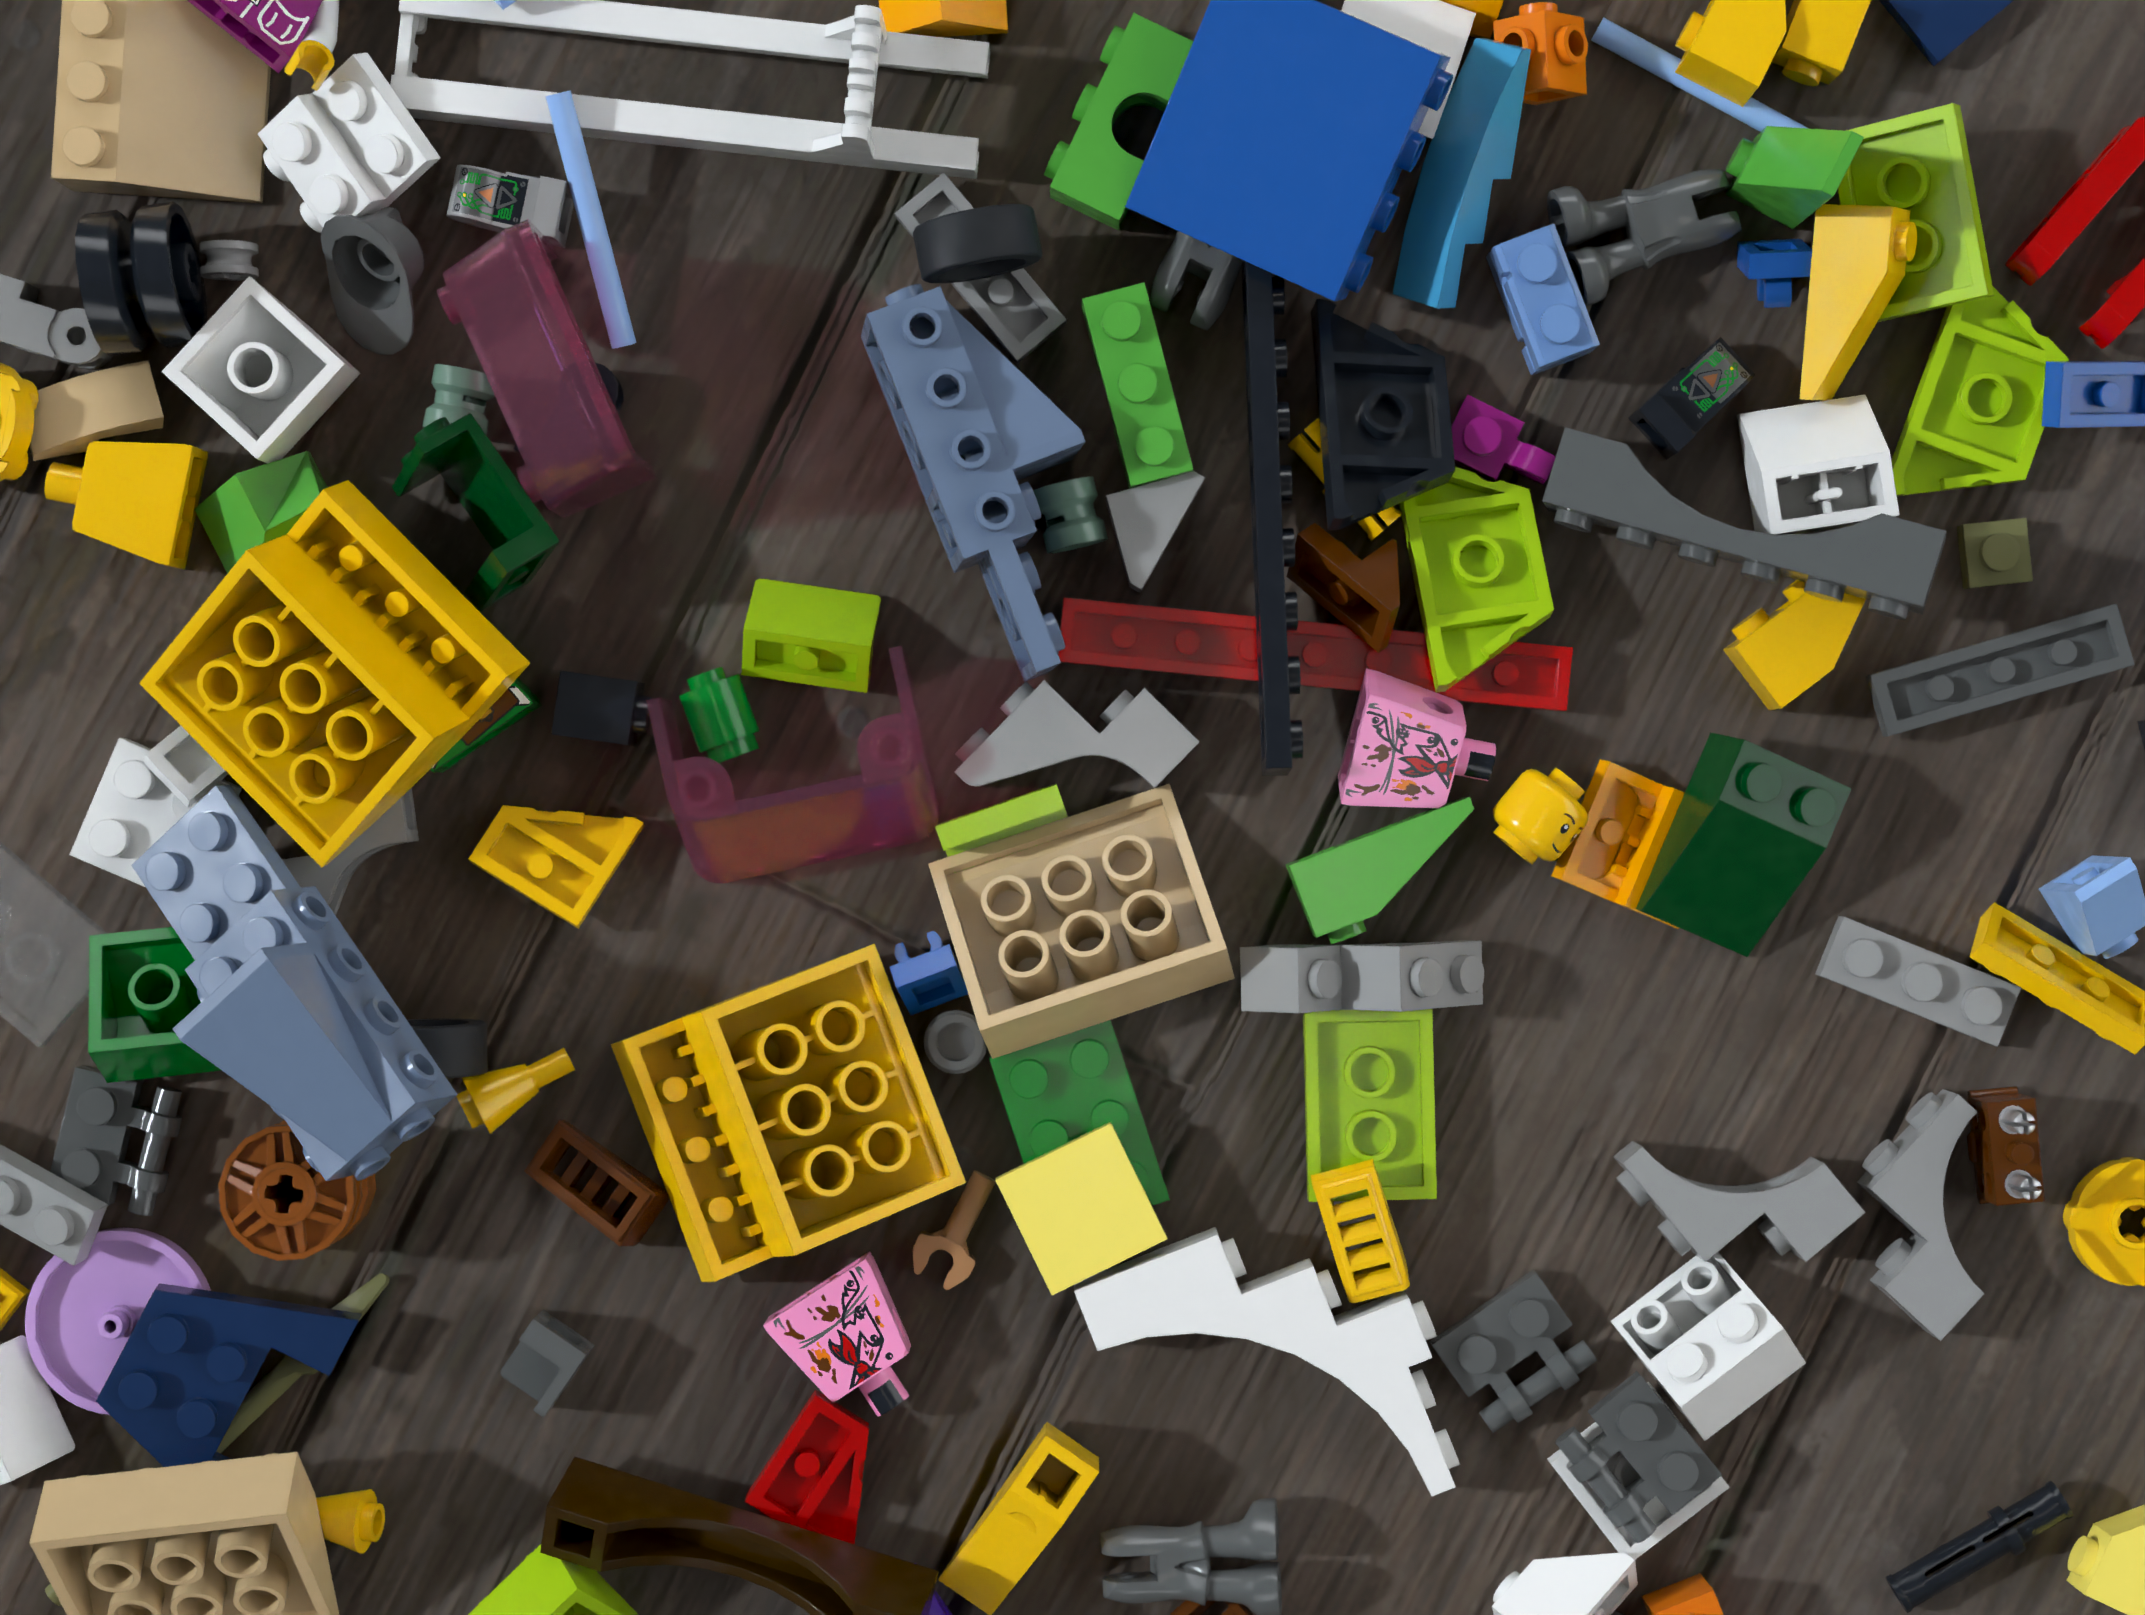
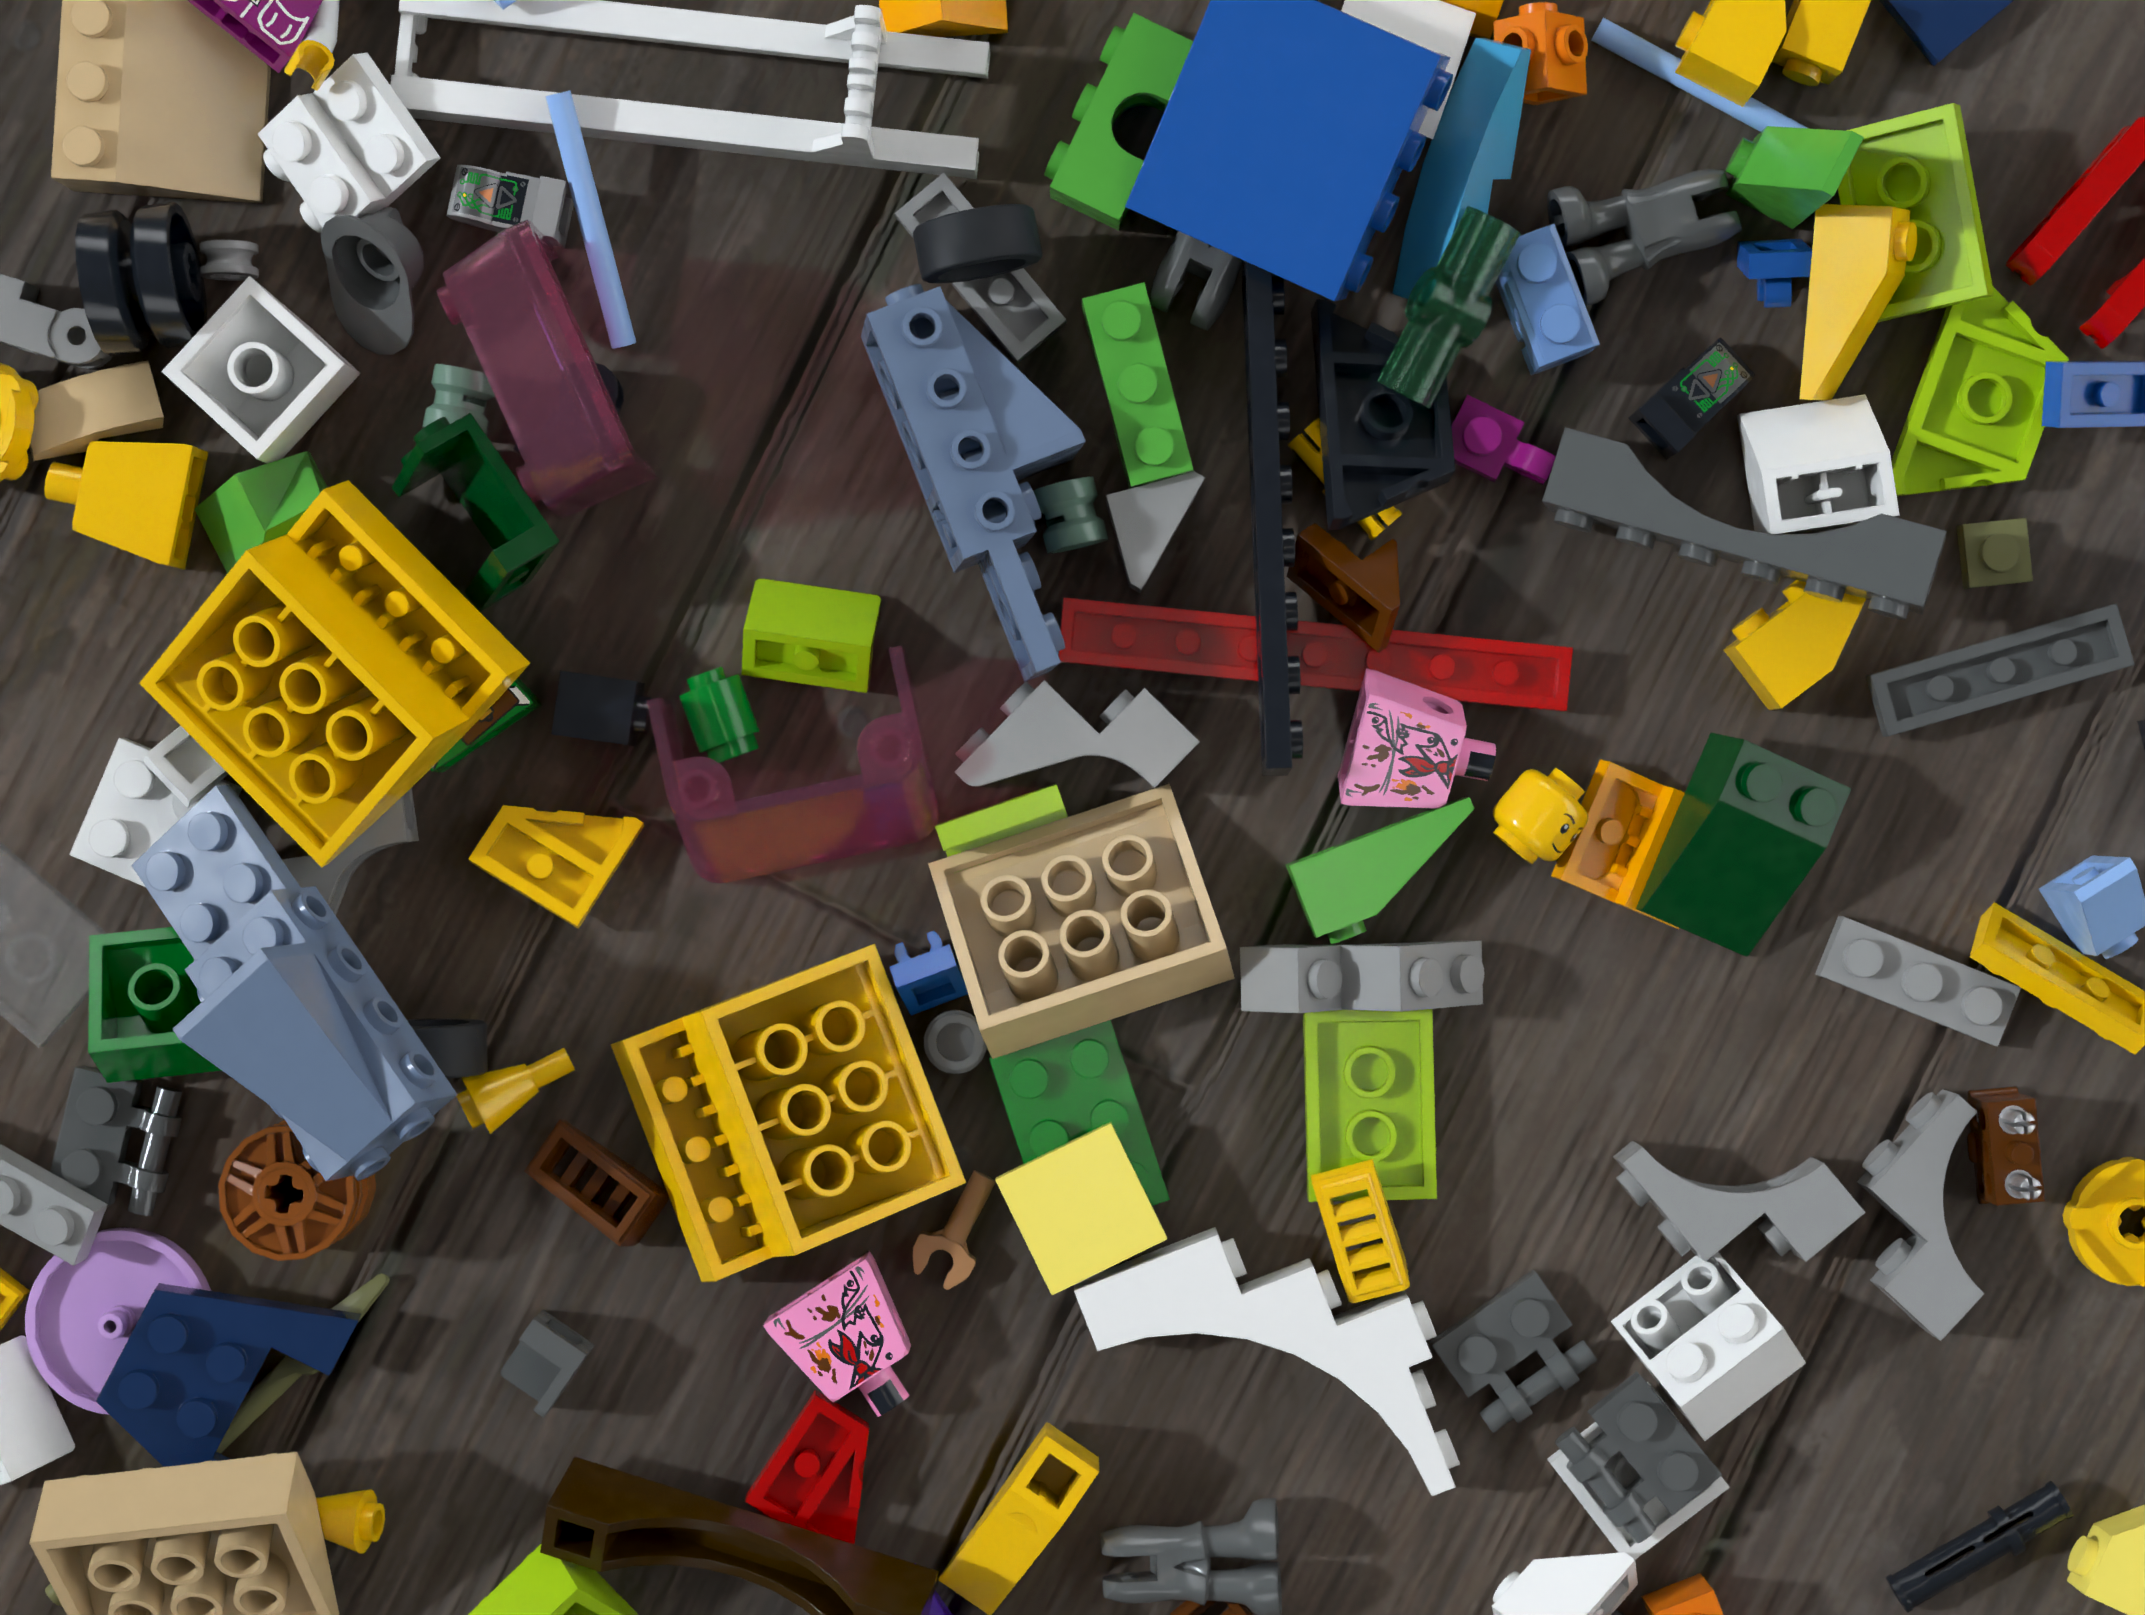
(1449, 306): none -> clear green piece
(1474, 571): lime wing -> none

